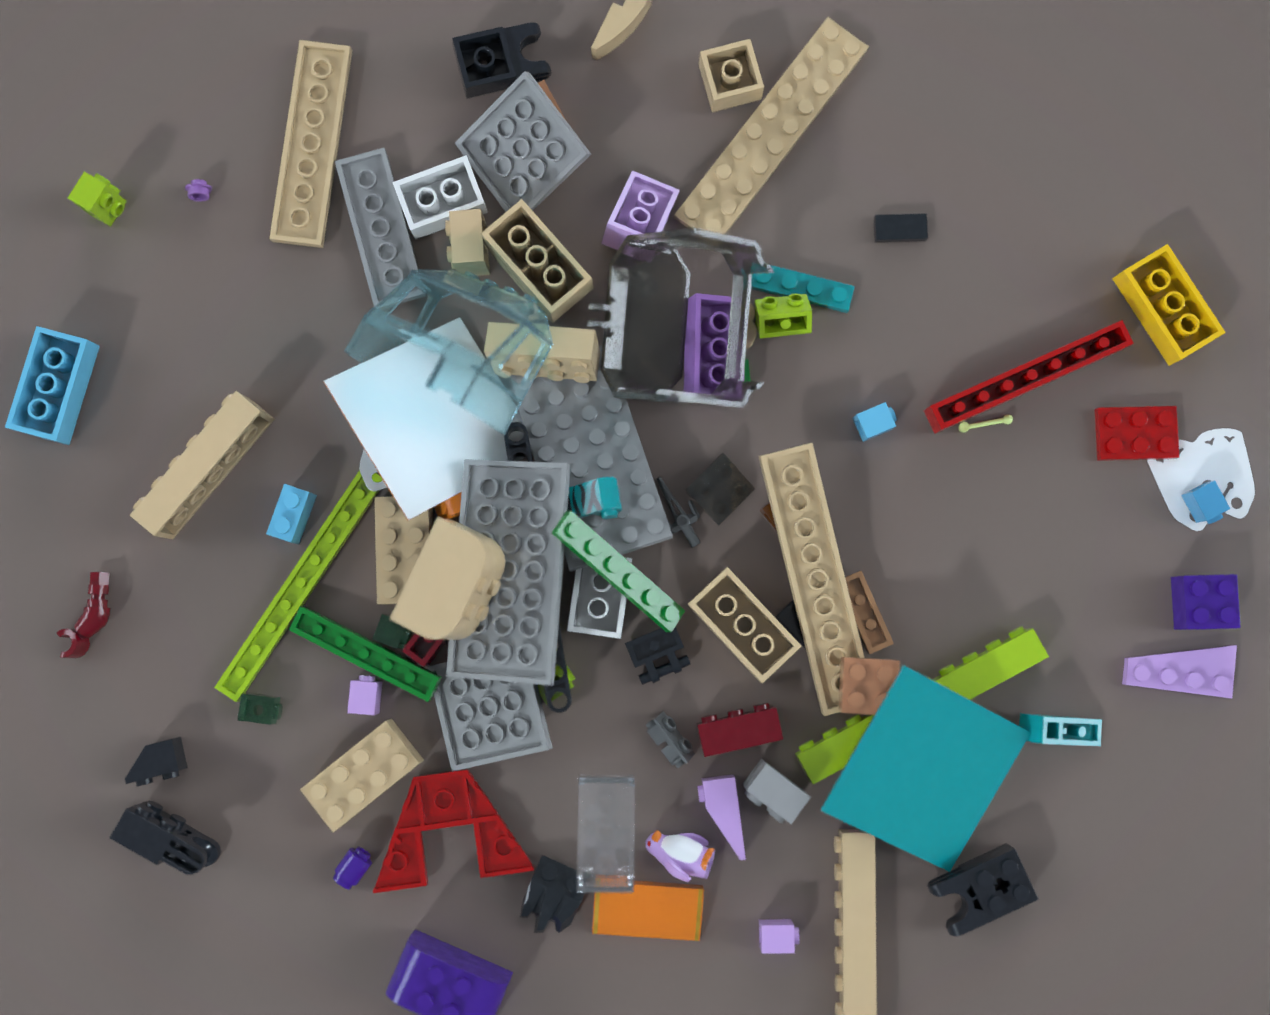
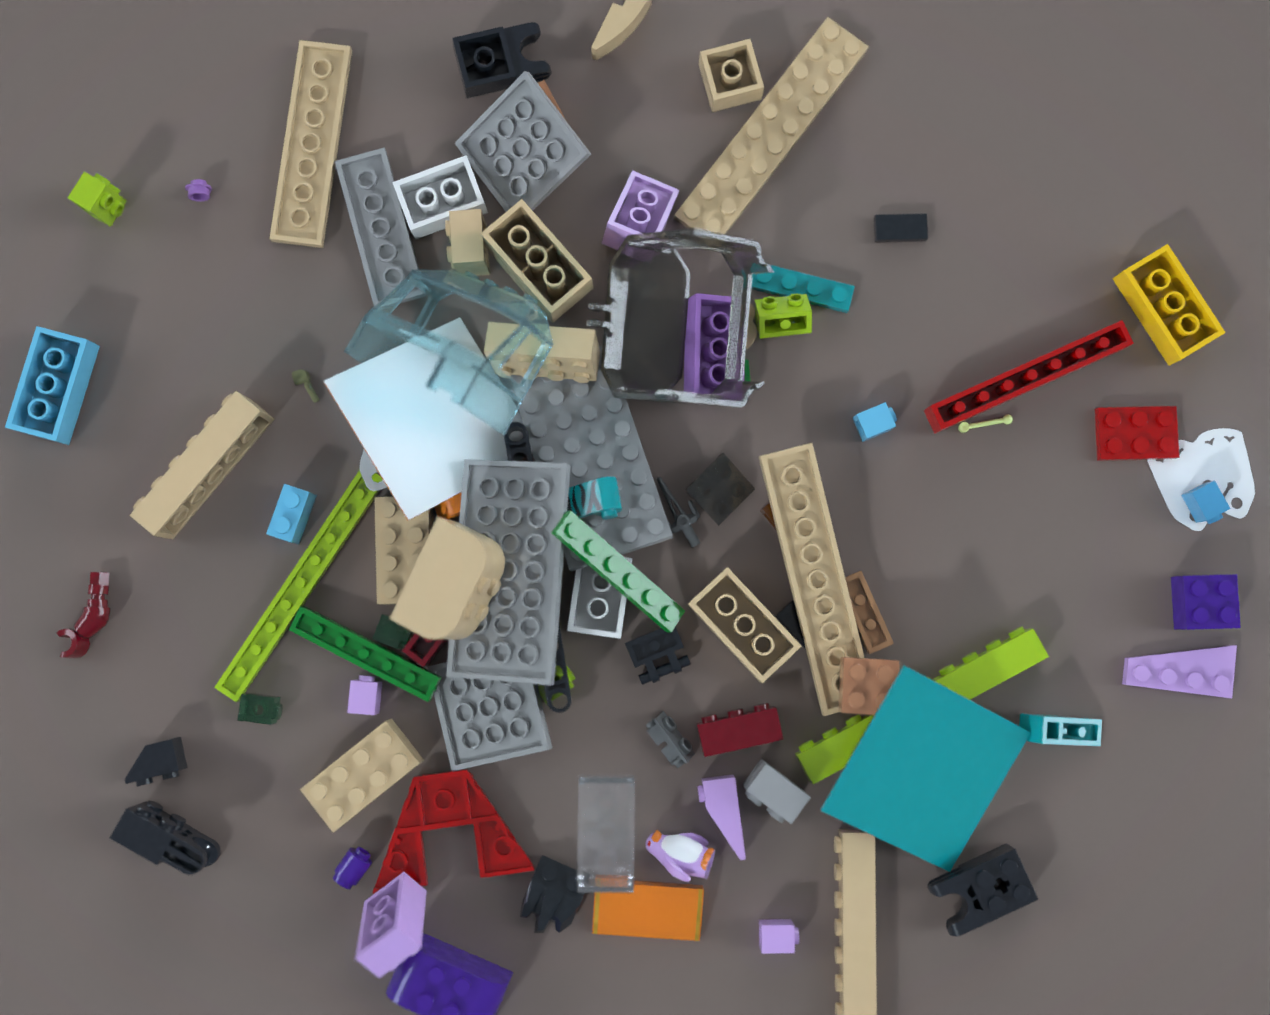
(303, 377): none -> olive hand
(391, 925): none -> lavender brick

